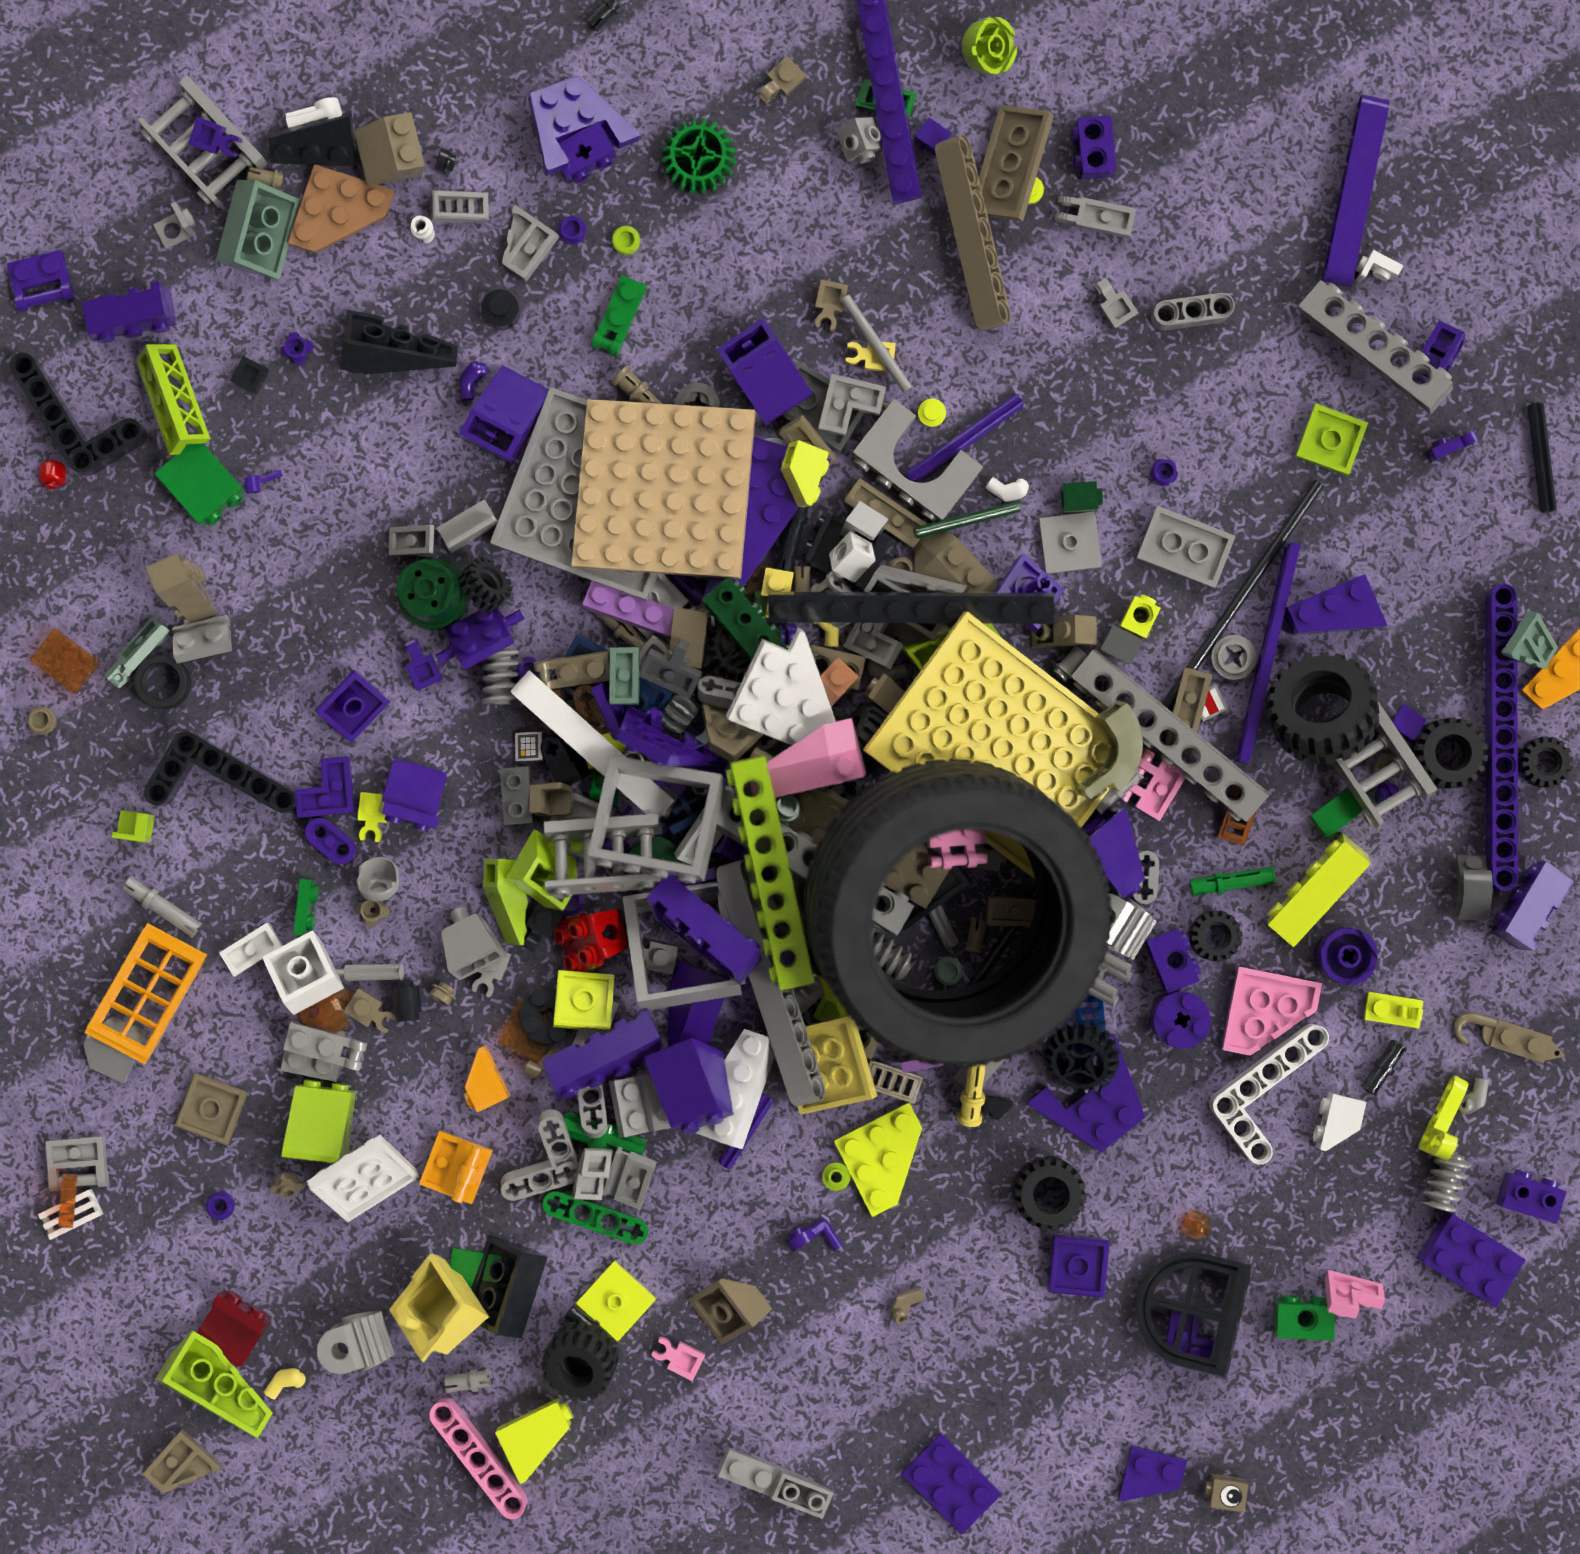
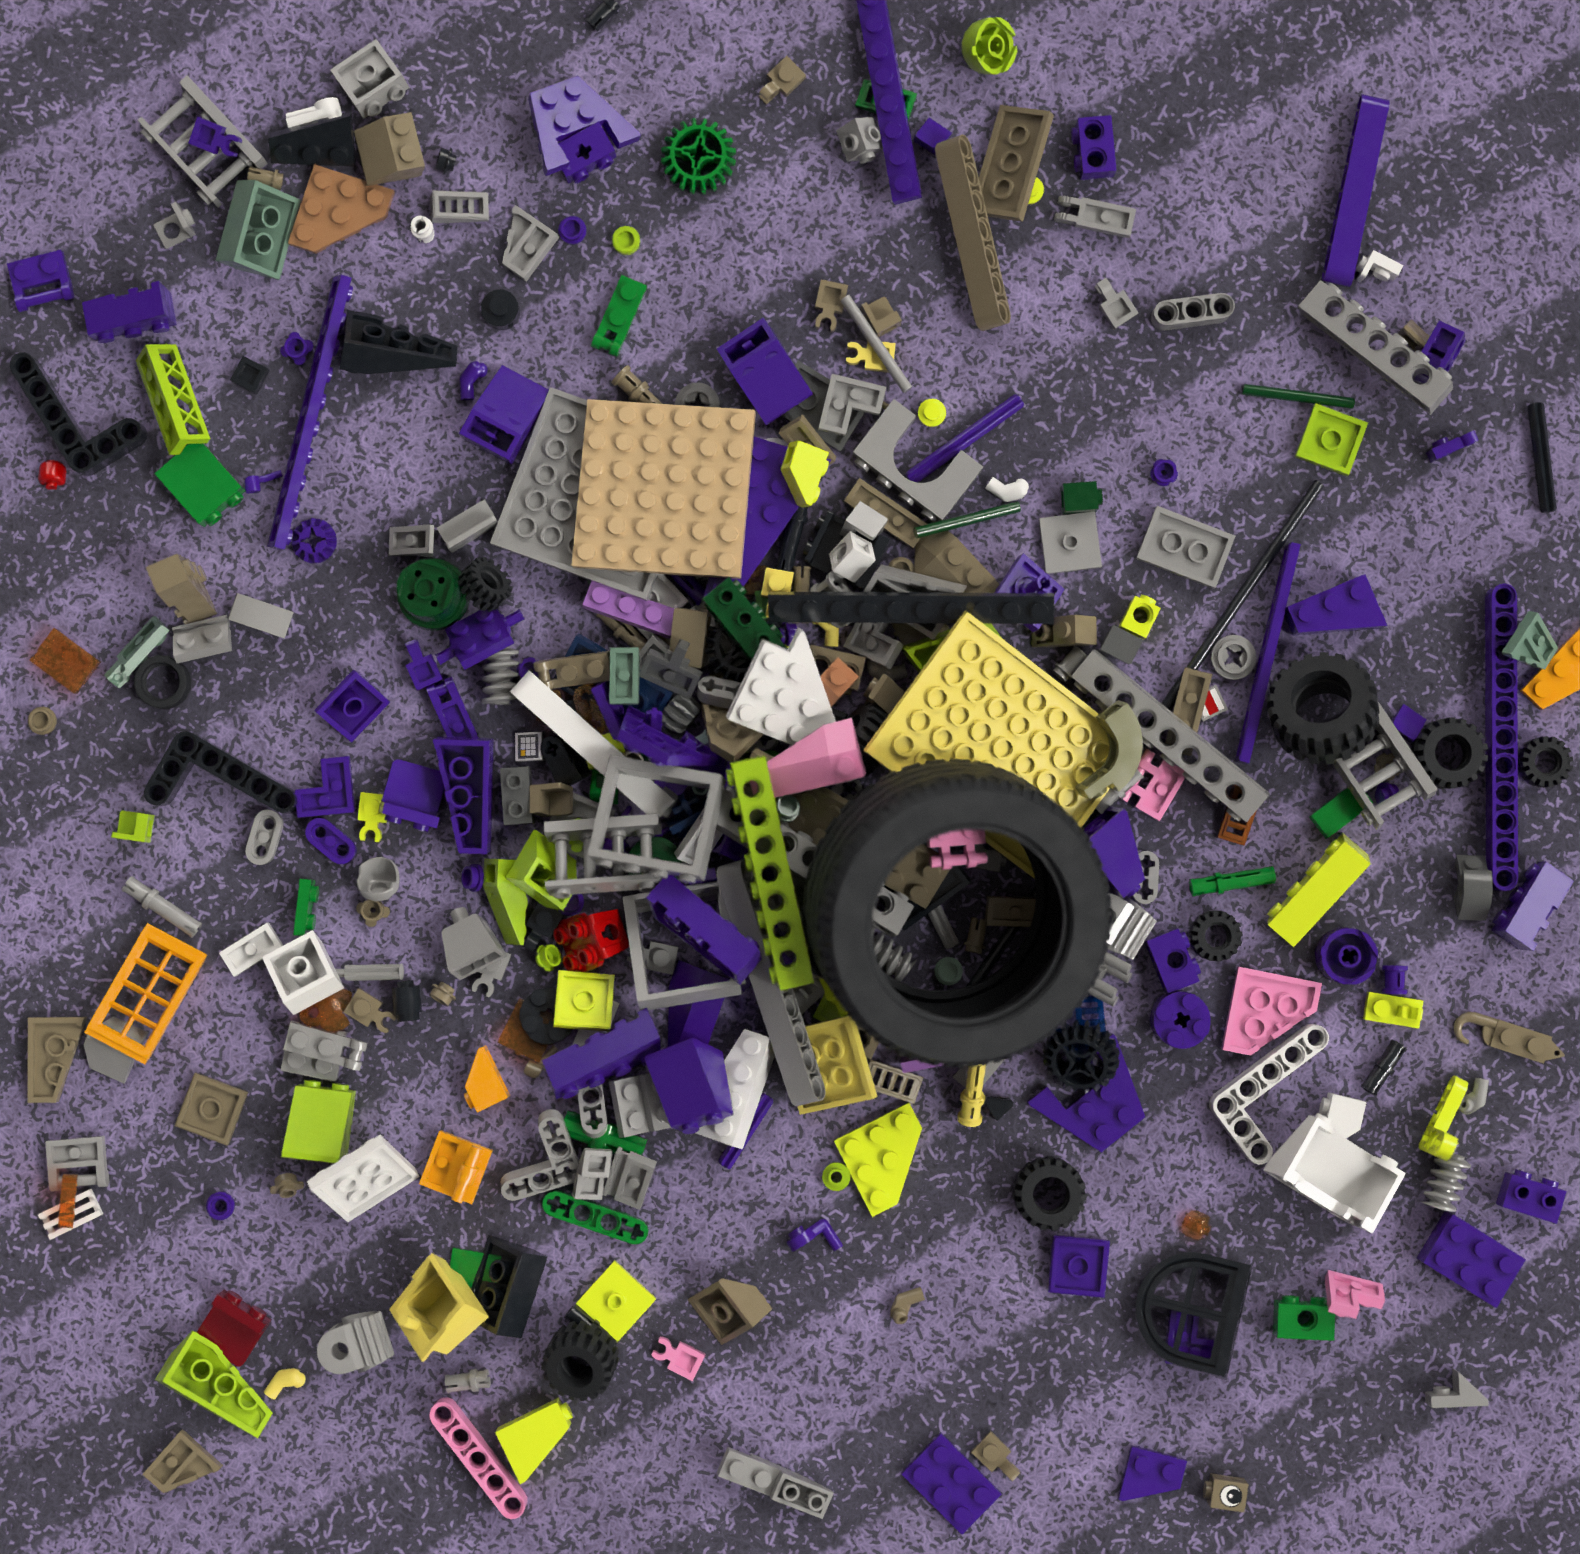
(50, 1055): none -> dark tan wing
(260, 615): none -> light grey slope
(264, 837): none -> light grey plate
(307, 423): none -> dark purple plate
(323, 549): none -> dark purple gear
(370, 79): none -> light grey plate
(452, 713): none -> dark purple plate
(468, 786): none -> dark purple wedge
(473, 877): none -> dark purple plate
(548, 957): none -> lime plate
(881, 316): none -> dark tan panel
(994, 1454): none -> dark tan plate
(1298, 396): none -> dark green bar
(1336, 1173): none -> white windscreen
(1394, 979): none -> dark purple bush
(1414, 335): none -> dark tan slope
(1463, 1394): none -> light grey slope

